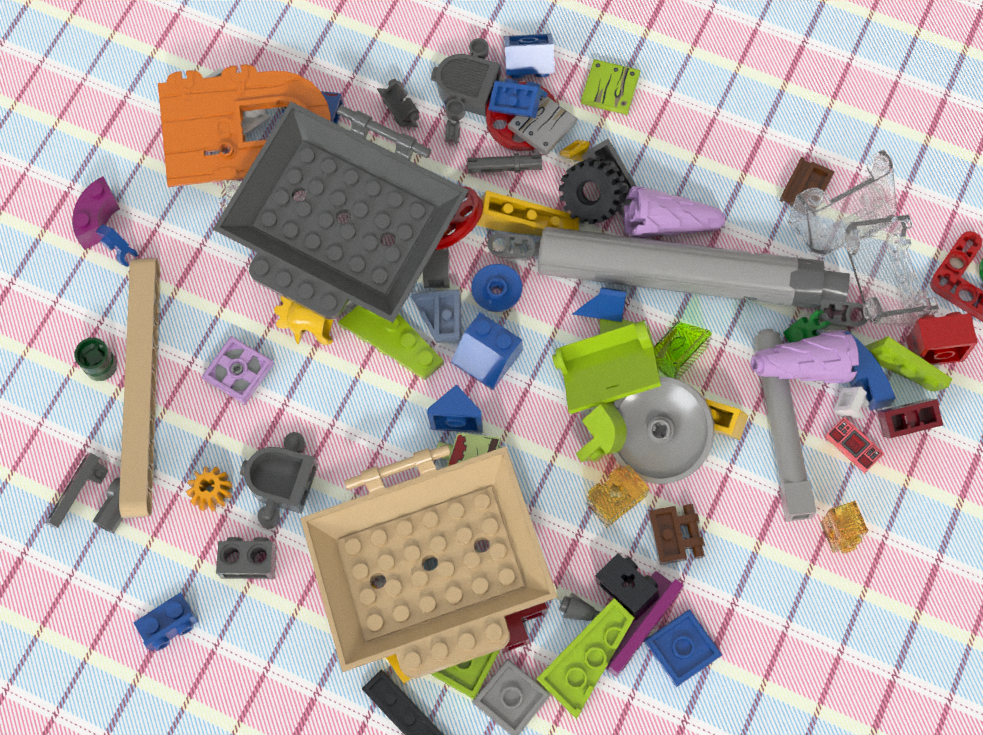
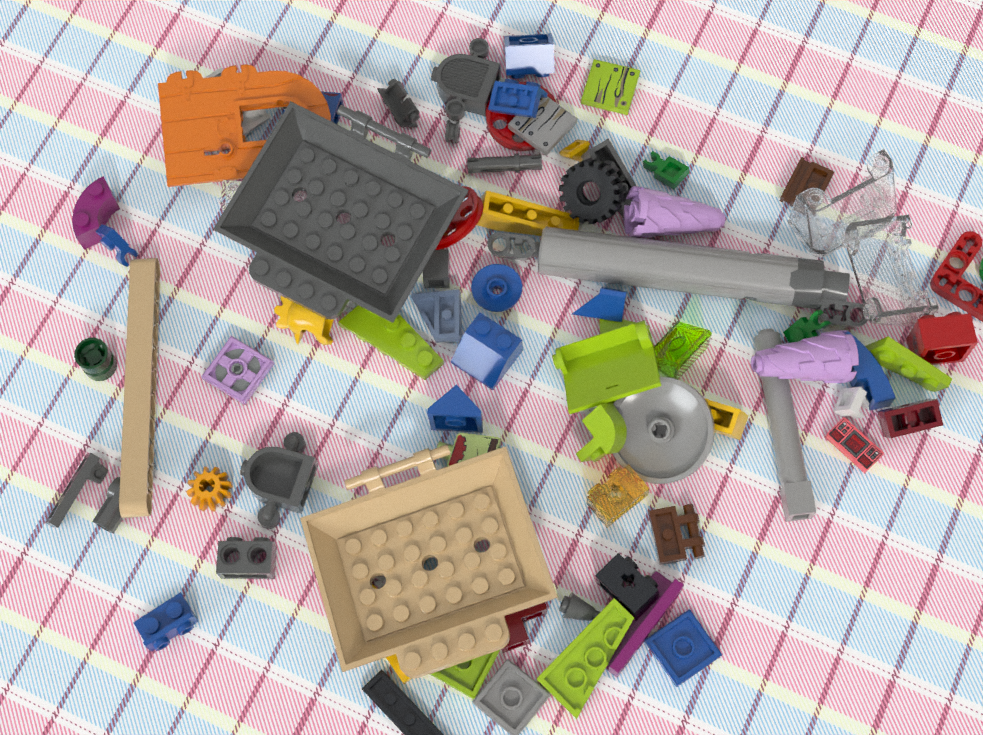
(669, 172): none -> green plate
(844, 527): clear yellow brick -> none

